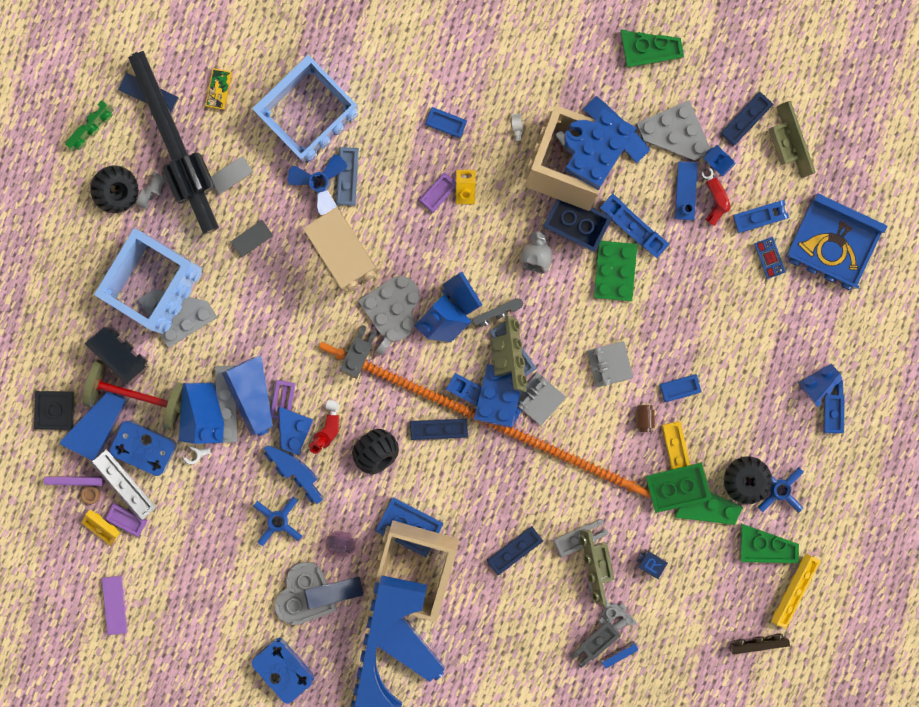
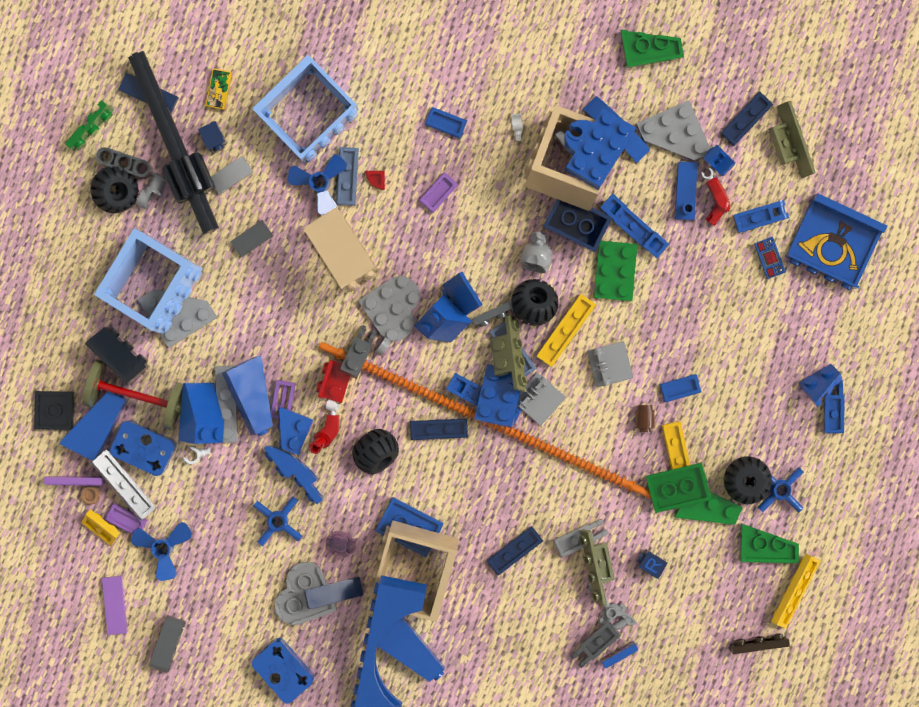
(116, 158): none -> dark grey beam
(165, 566): none -> blue piece
(166, 644): none -> dark grey beam
(213, 137): none -> dark blue brick
(334, 382): none -> red bracket
(376, 178): none -> red tile
(465, 187): yellow bracket -> none
(530, 292): none -> black wheel
(566, 330): none -> yellow plate

